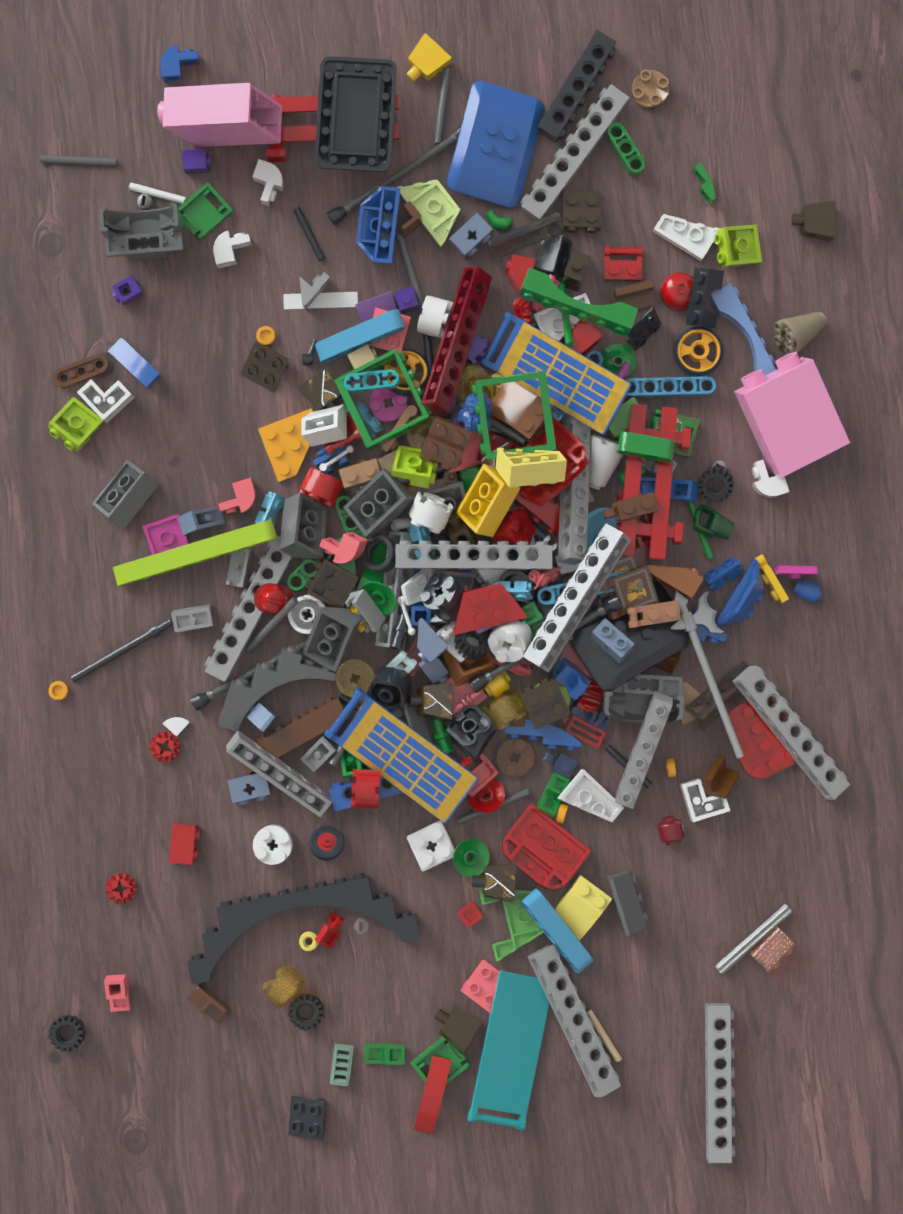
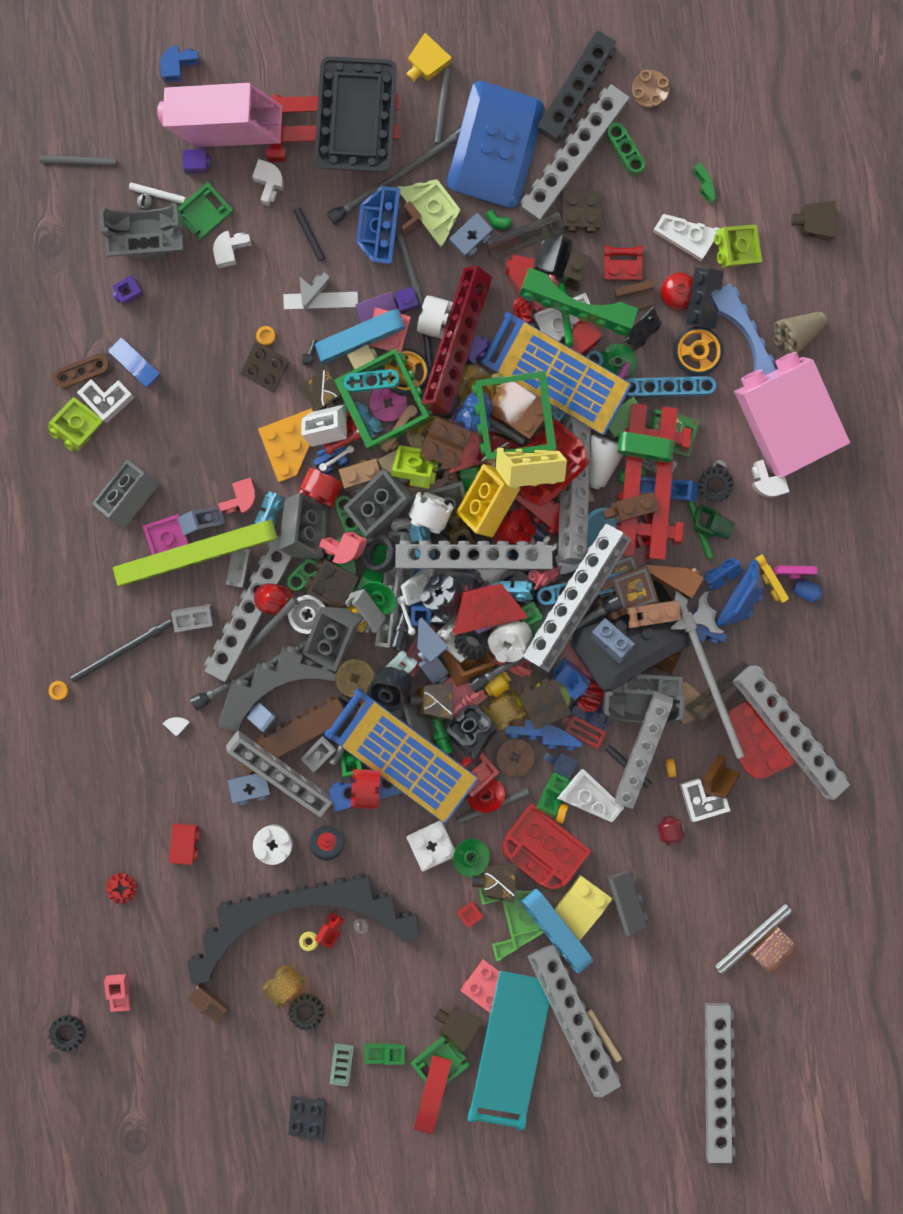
(174, 745): red gear -> none

